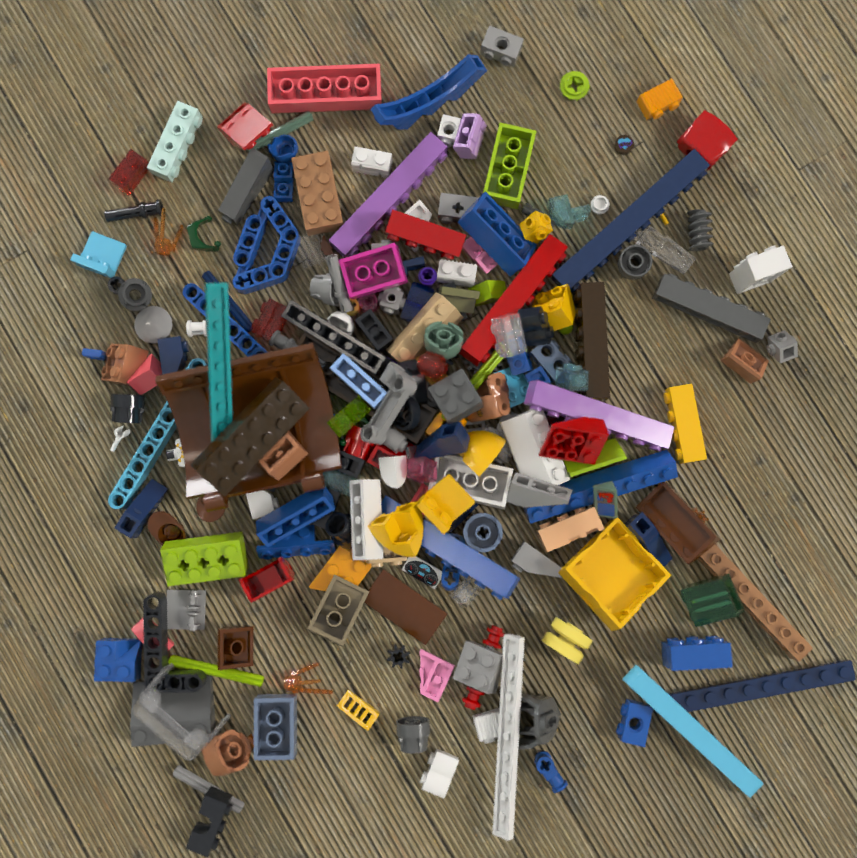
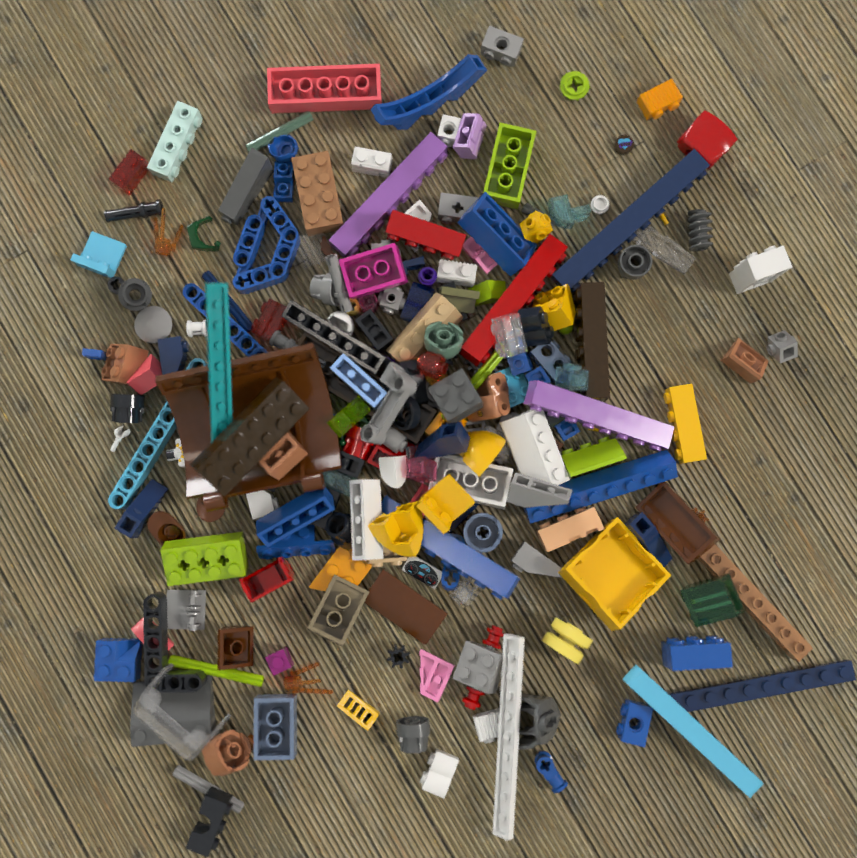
(245, 127): slope -> none
(279, 661): none -> magenta brick
(575, 440): red slope -> none
(605, 499): slope -> none
(711, 308): dark grey brick -> none

